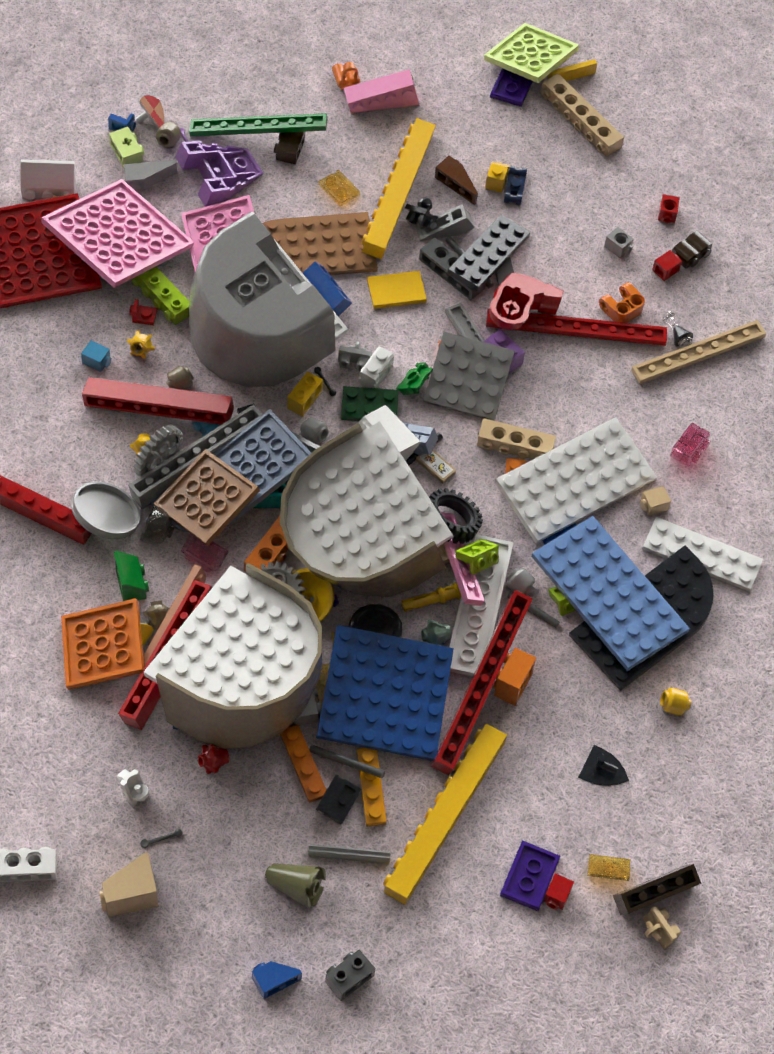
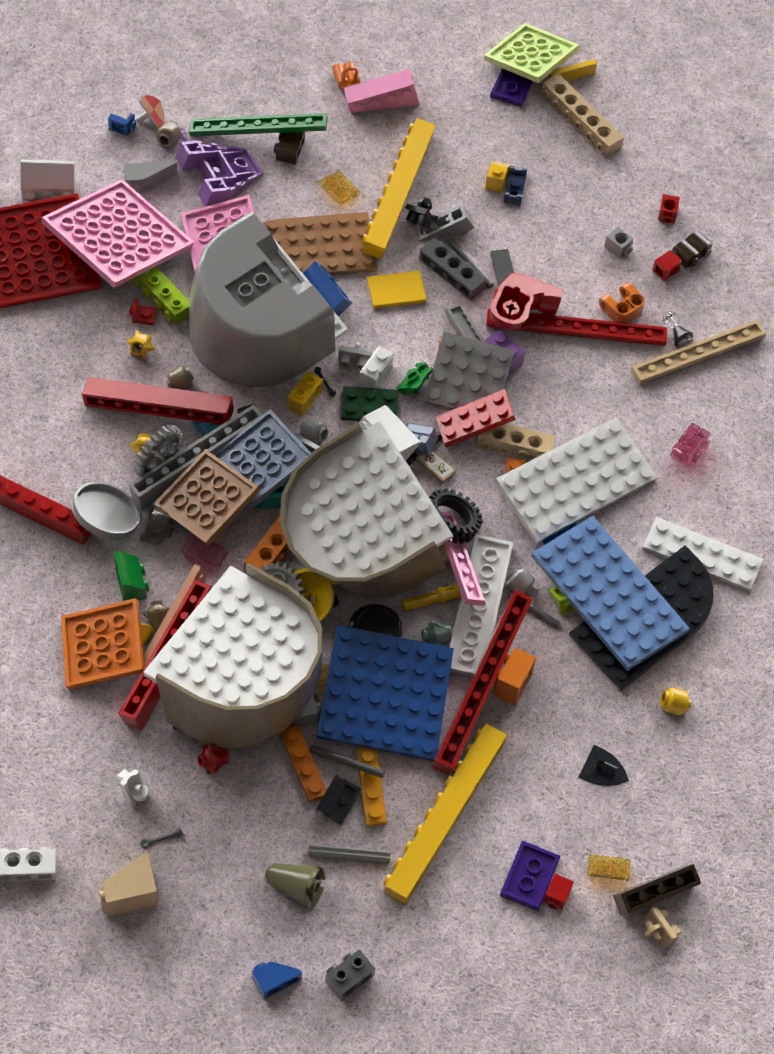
(96, 356): dark azure brick -> none
(126, 146): yellowish green brick -> none
(455, 177): reddish brown slope -> none
(475, 418): none -> plate
(479, 555): lime bracket -> none
(488, 253): plate -> none
(655, 501): tan brick -> none

